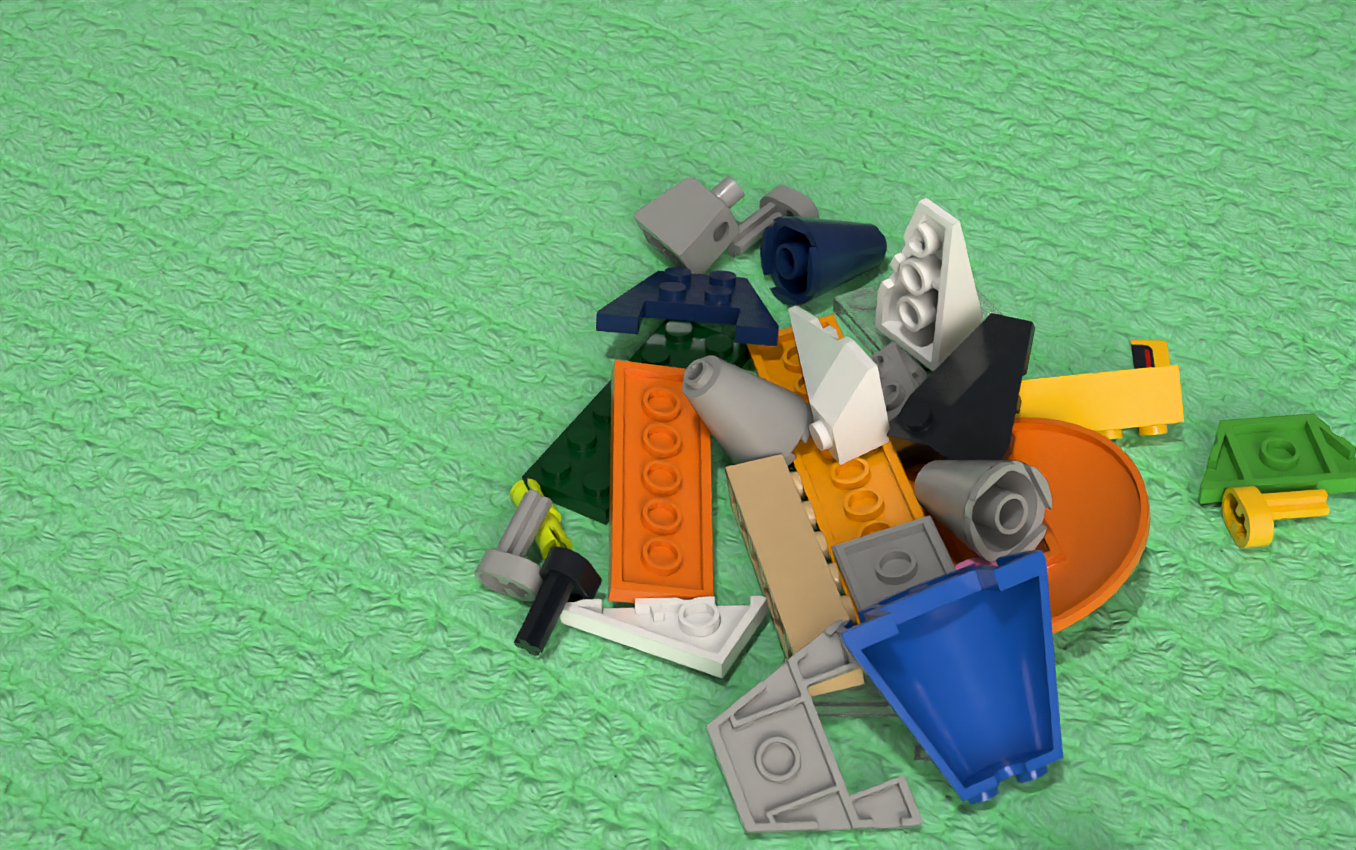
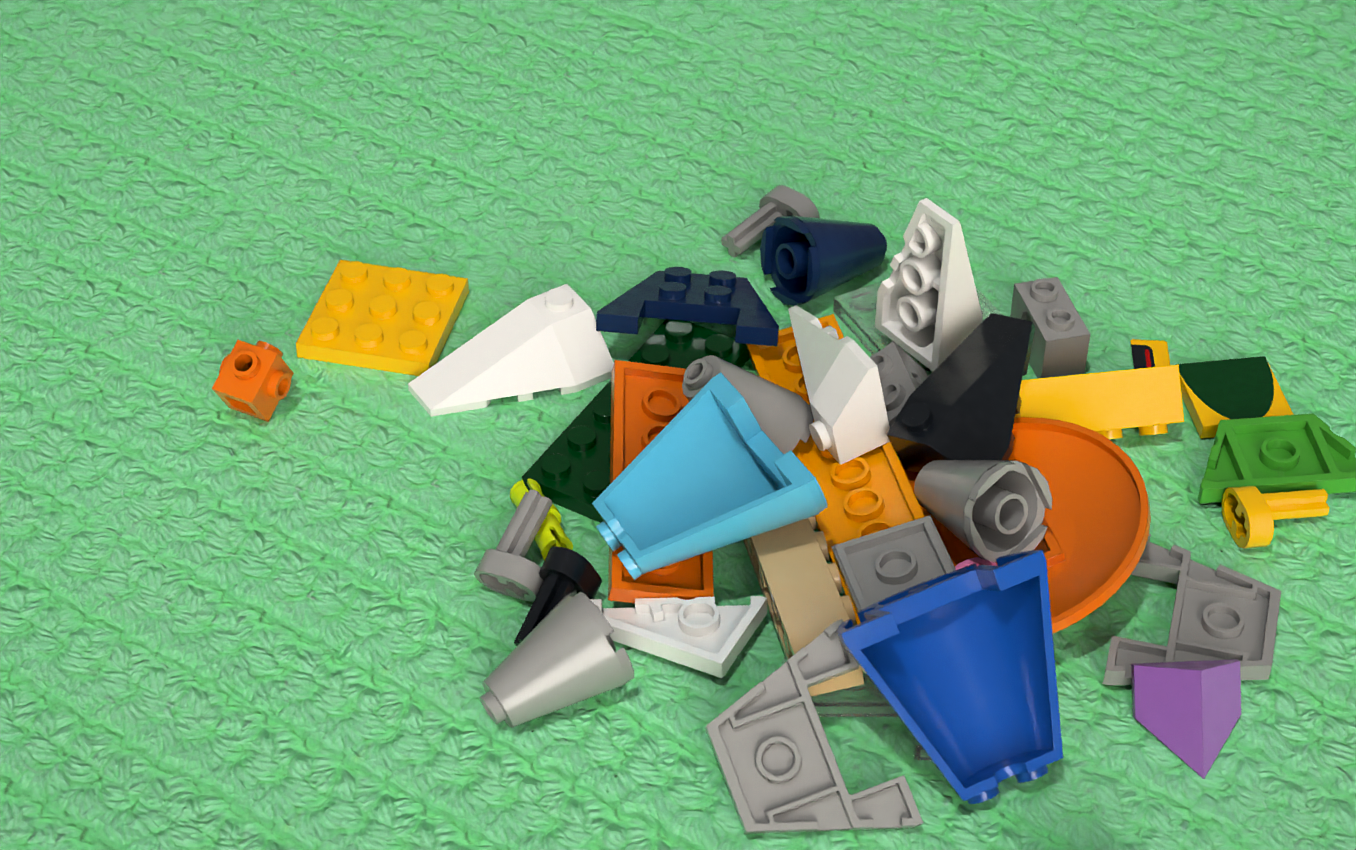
(253, 379): none -> orange brick
(383, 318): none -> yellow plate
(529, 350): none -> white wedge
(557, 665): none -> light grey cone
(692, 222): light grey torso -> none
(704, 485): none -> medium azure cone
(1060, 333): none -> light grey brick
(1188, 706): none -> medium lavender slope
(1213, 618): none -> light grey wing
(1230, 391): none -> dark green tile

